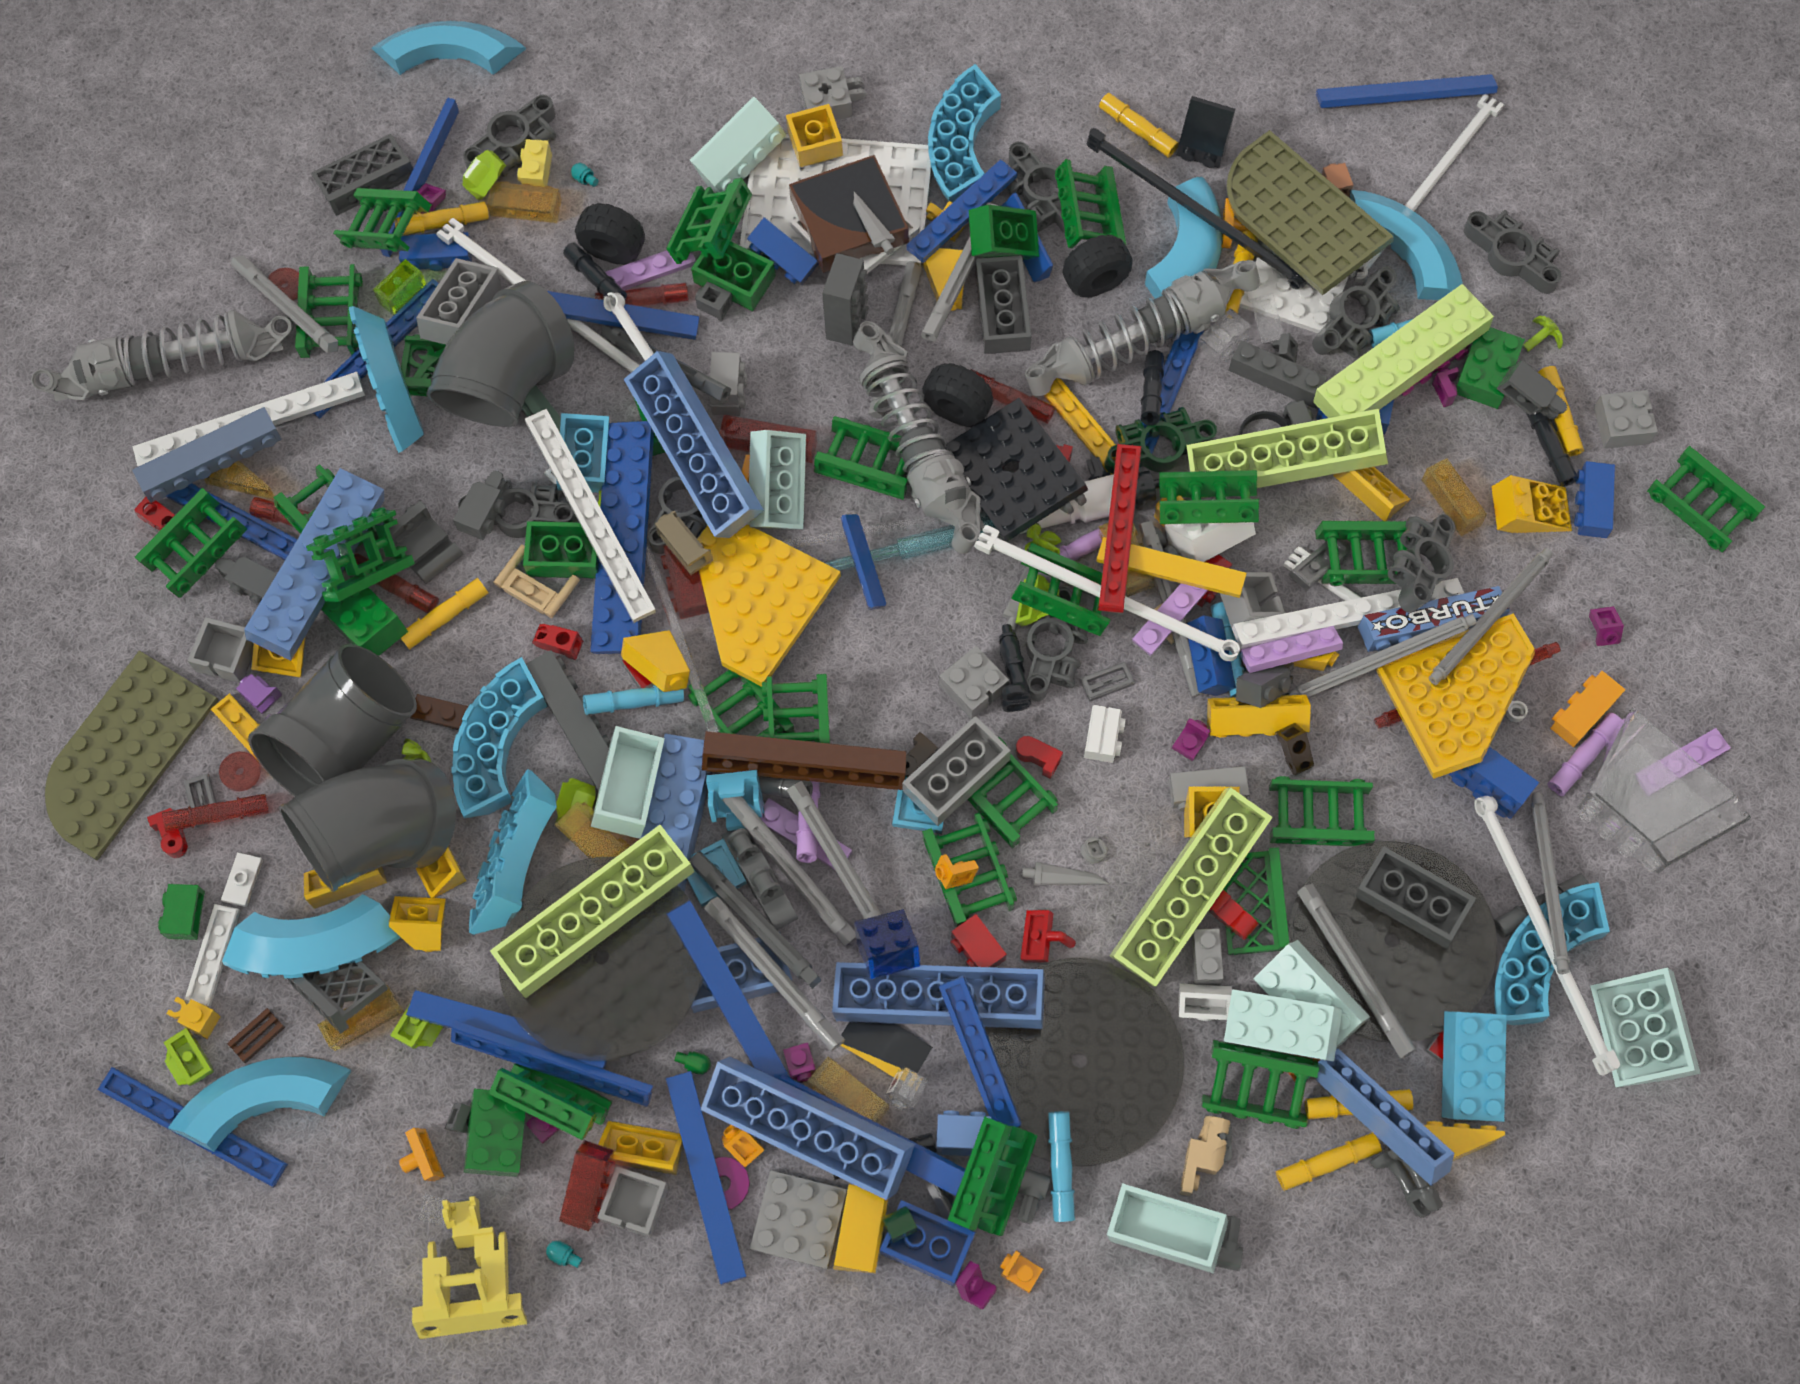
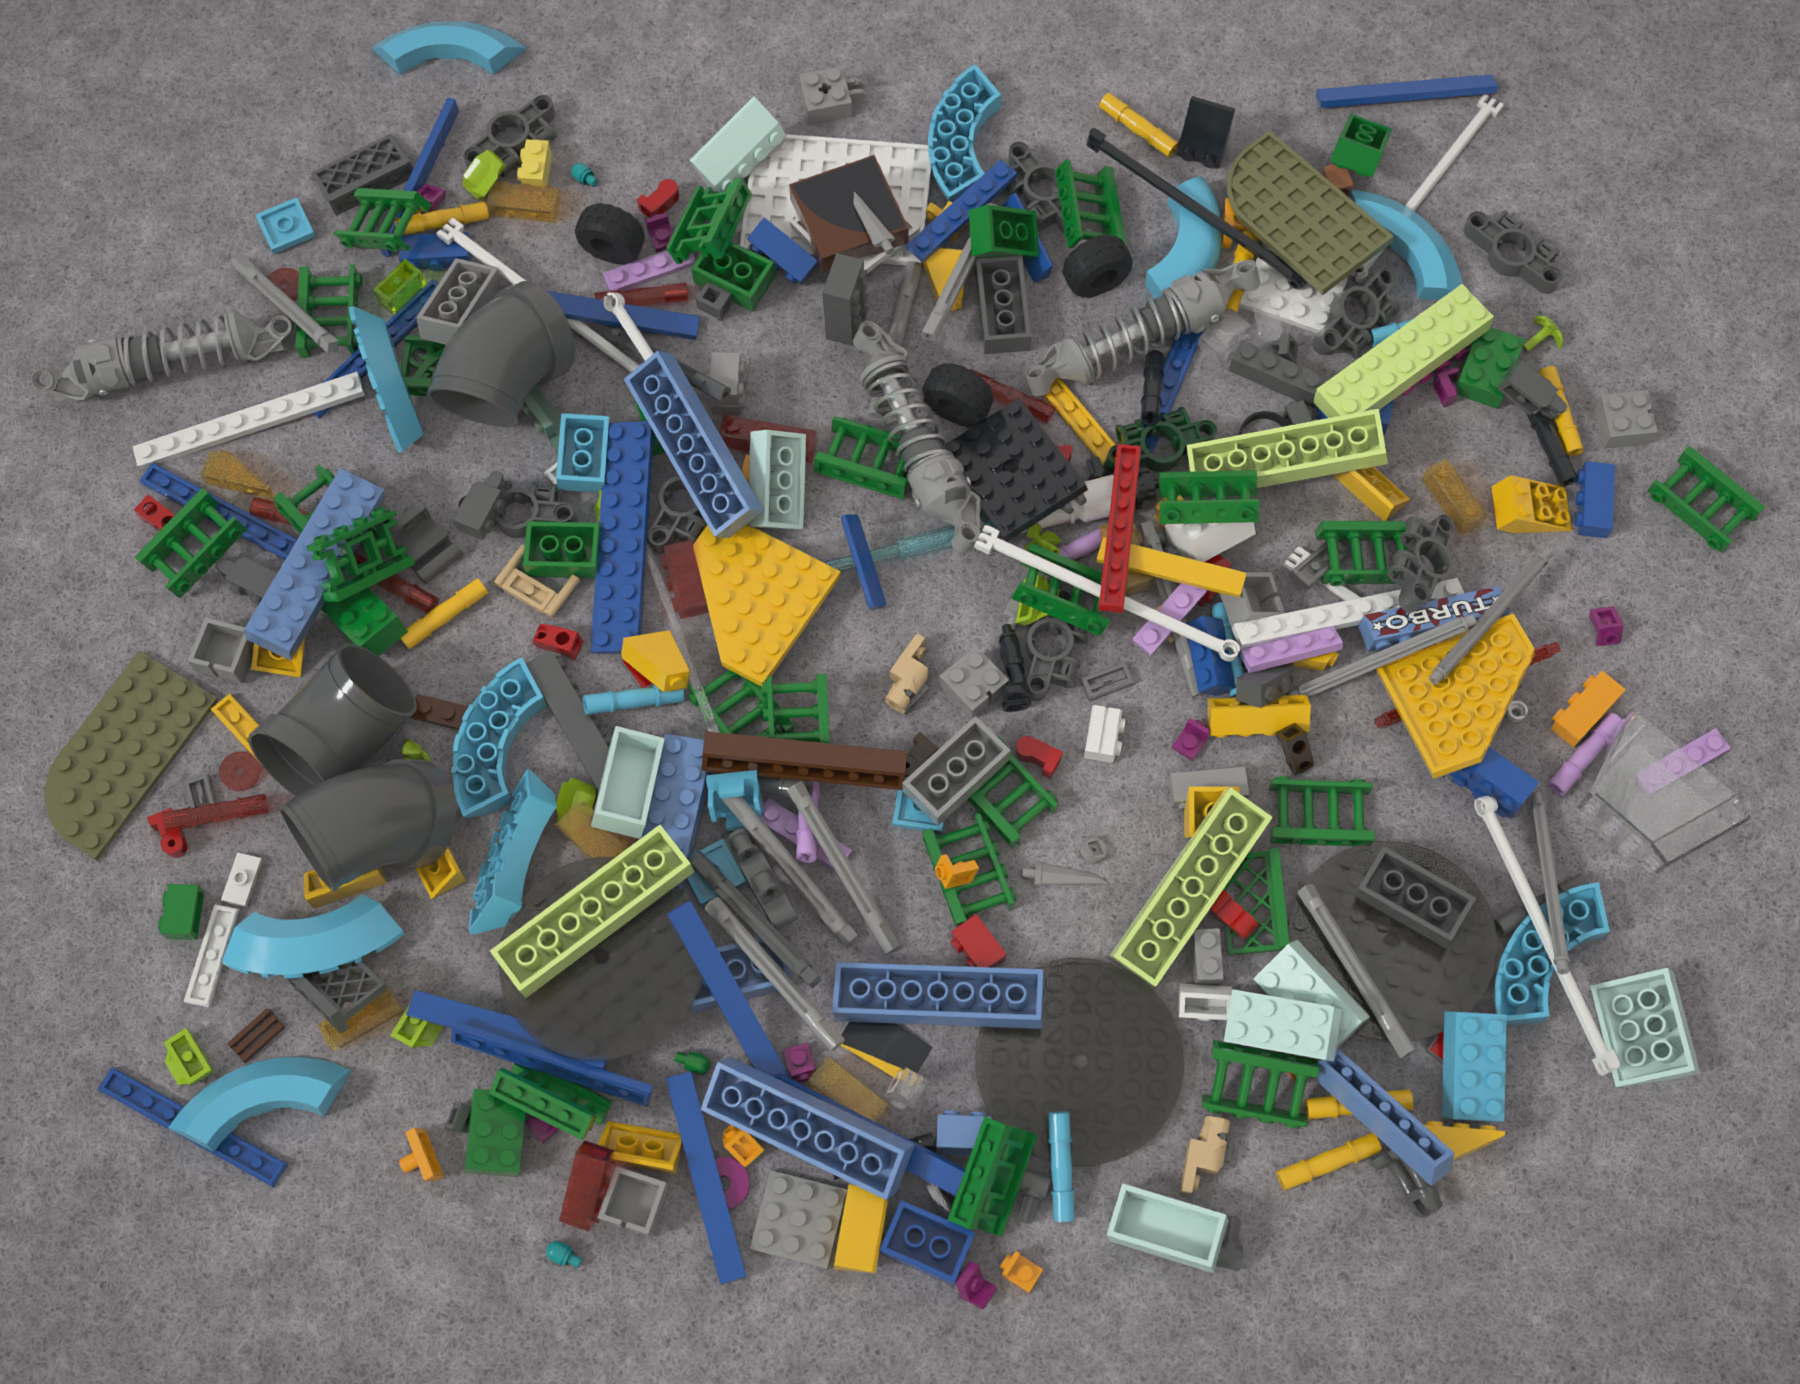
(195, 1017): yellow brick -> none
(206, 455): sand blue brick -> none
(258, 692): medium lavender window -> none
(285, 225): none -> medium azure plate
(419, 921): yellow slope -> none
(490, 1280): light yellow container -> none
(590, 515): white plate -> none
(593, 272): black piece -> none
(659, 231): none -> magenta bracket
(660, 200): none -> red leg
(682, 542): dark tan window -> none
(814, 135): yellow brick -> none
(887, 943): clear blue brick -> none
(899, 1224): dark green brick -> none
(909, 677): none -> tan plate
(979, 1051): blue plate -> none
(1039, 934): red plate -> none
(1360, 145): none -> green brick

